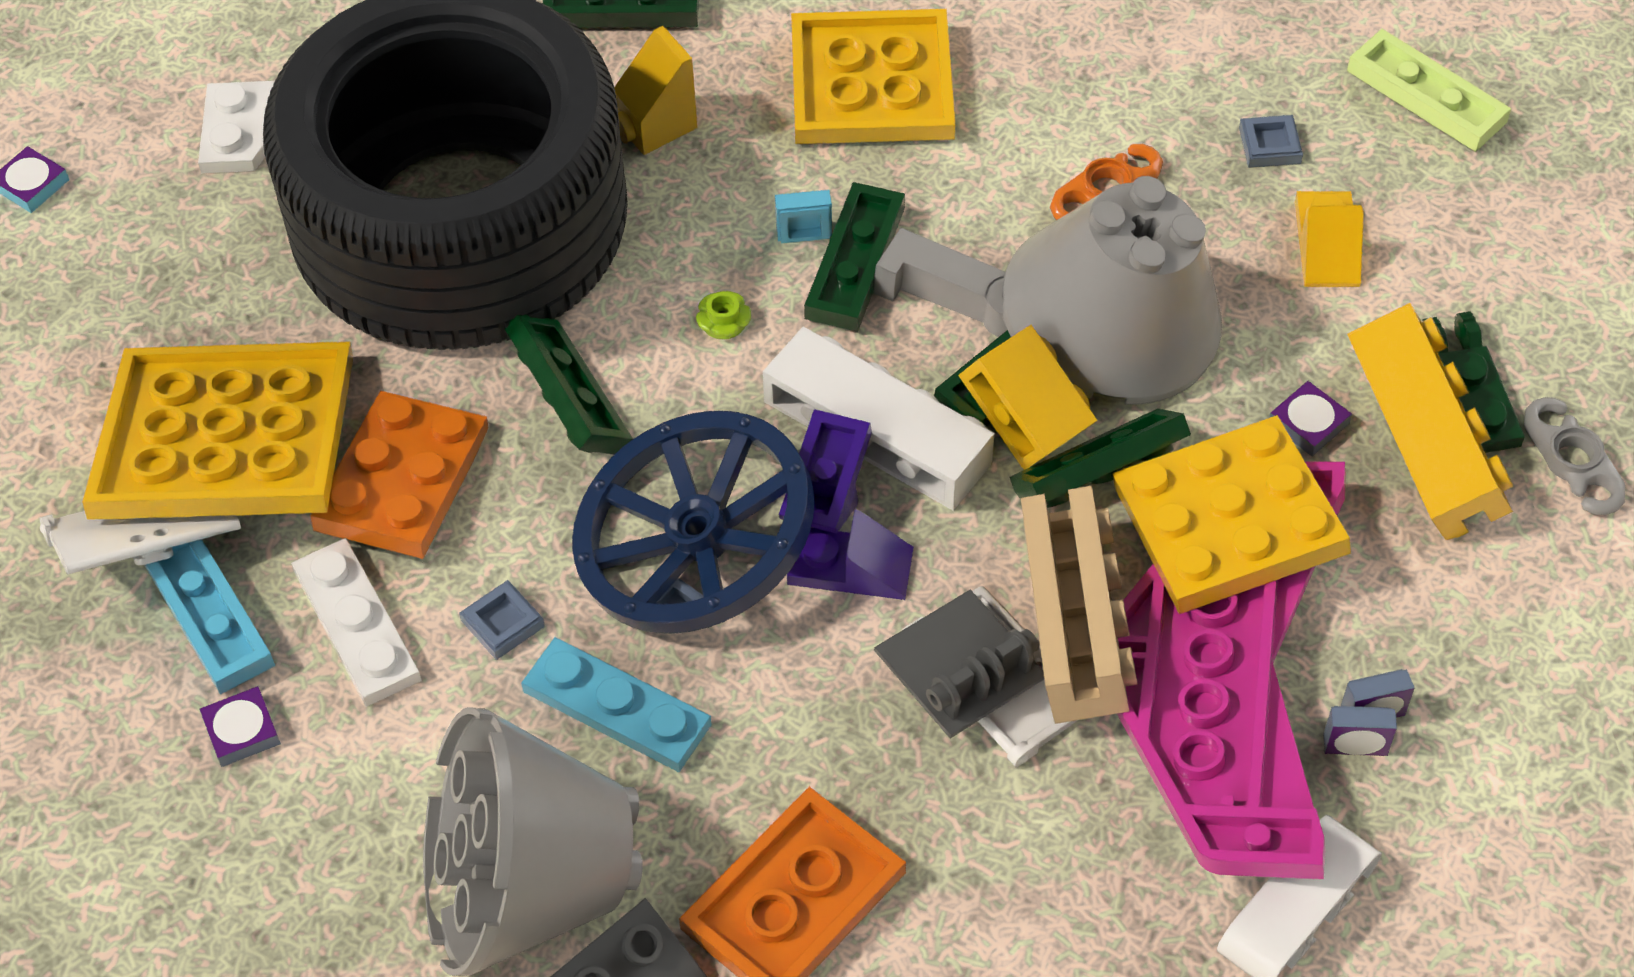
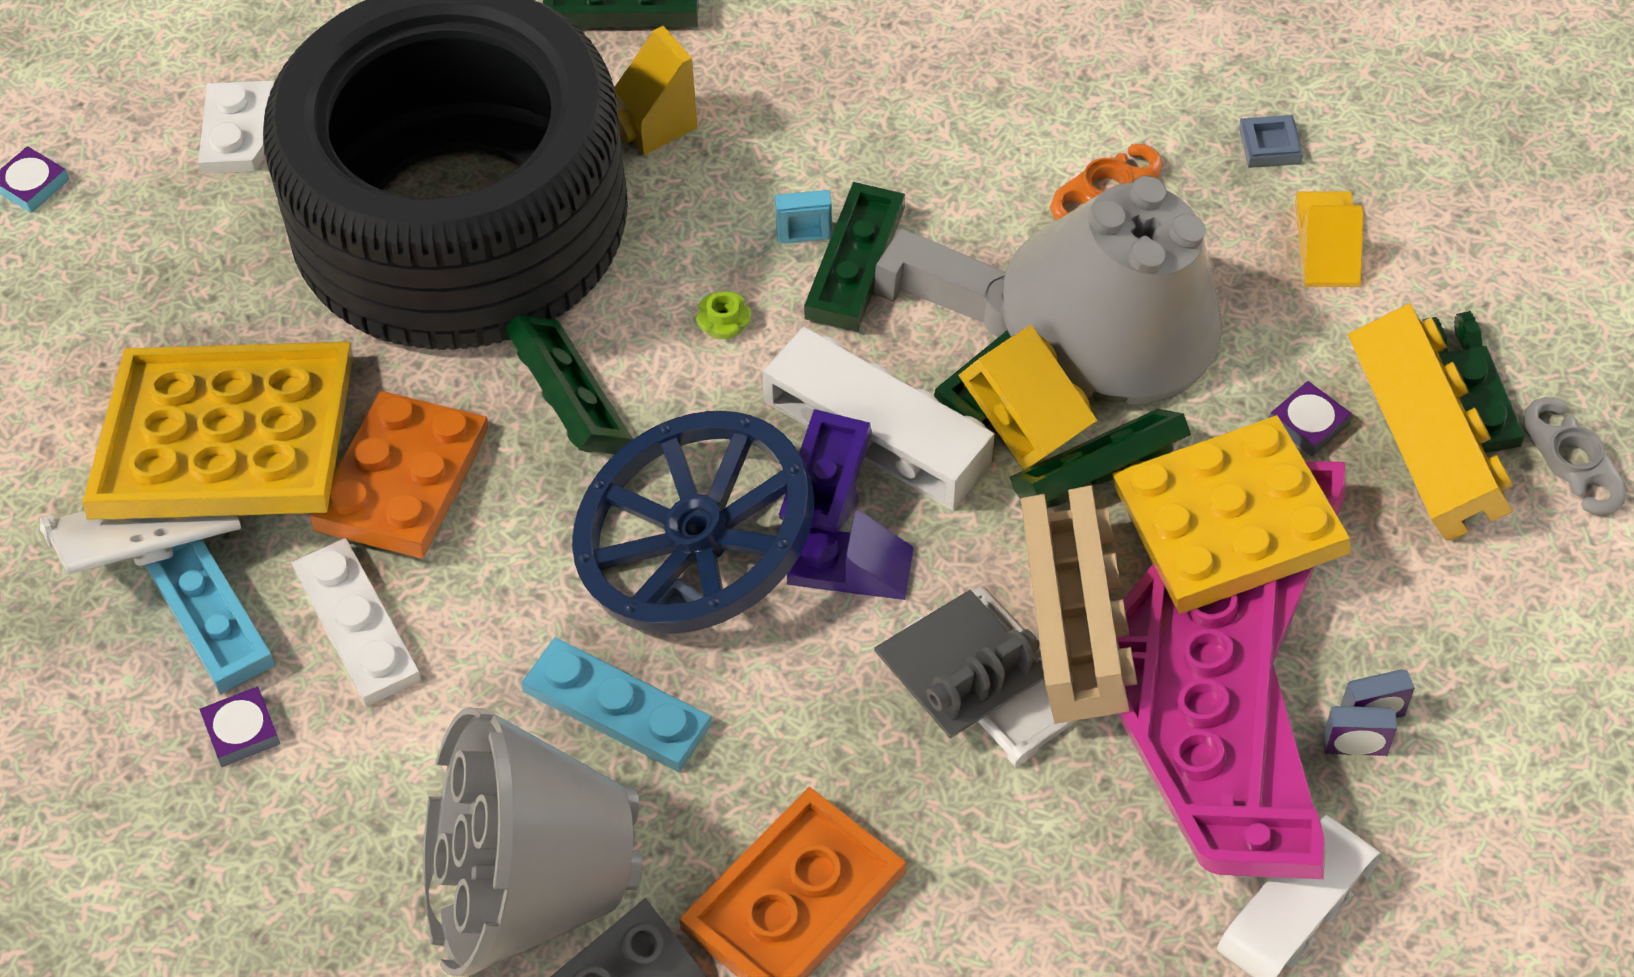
(502, 619): sand blue tile -> none
(872, 76): yellow plate -> none
(1429, 90): yellowish green plate -> none

